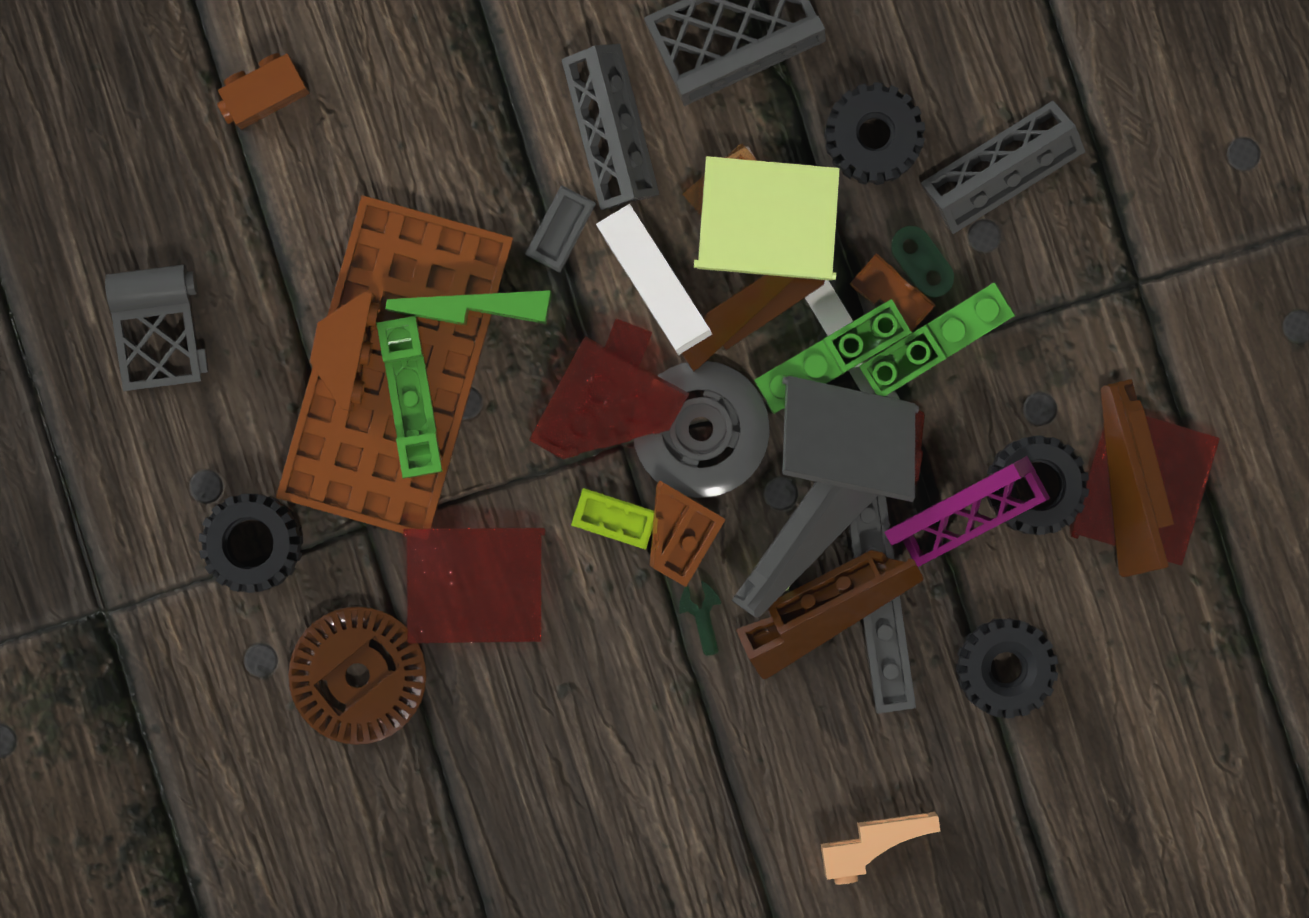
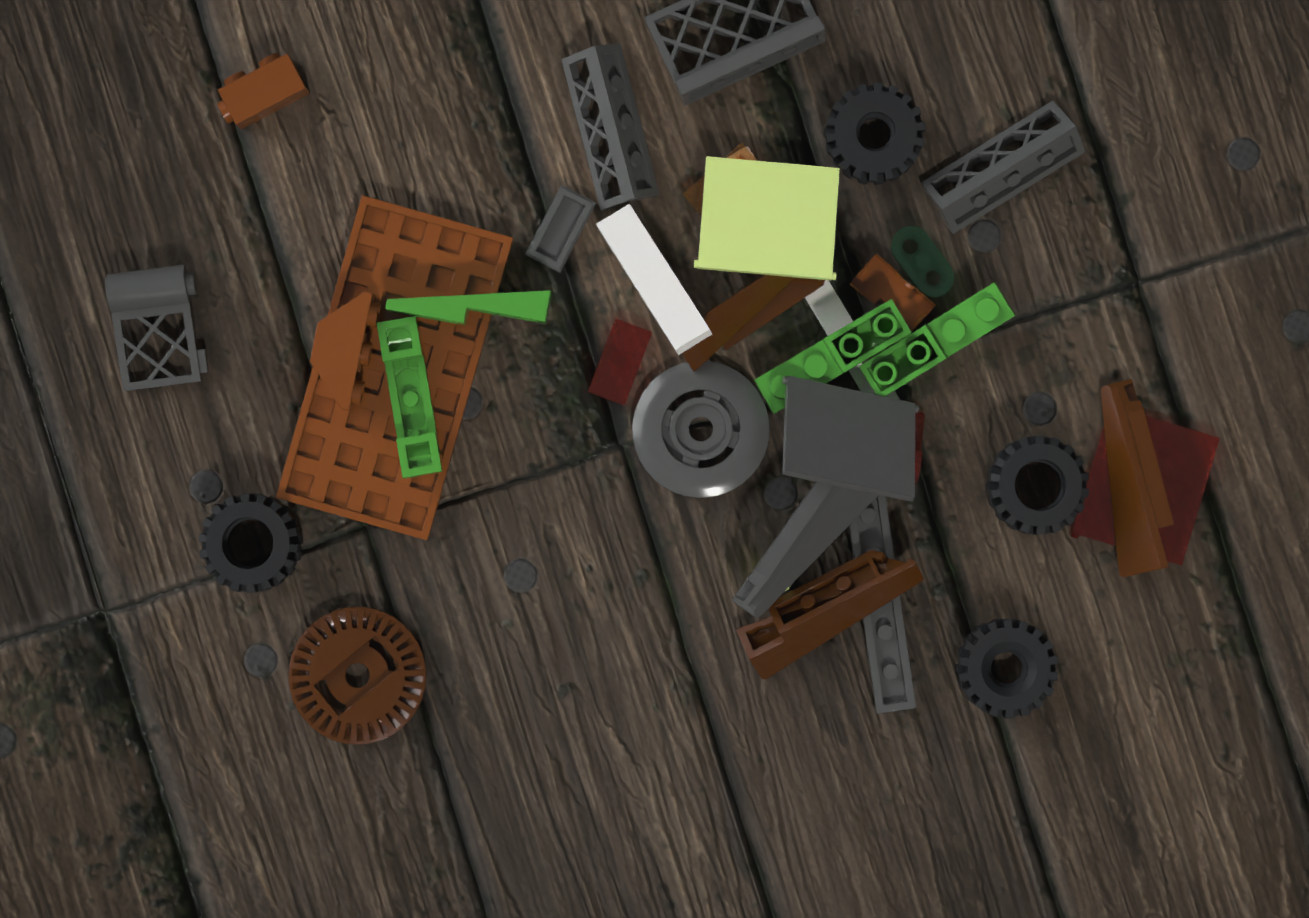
(473, 585): clear red piece -> none
(605, 404): clear red plate -> none
(613, 518): lime plate -> none
(680, 533): dark orange wing -> none
(702, 617): clear green bar -> none
(848, 858): light nougat slope -> none
(957, 503): magenta fence -> none

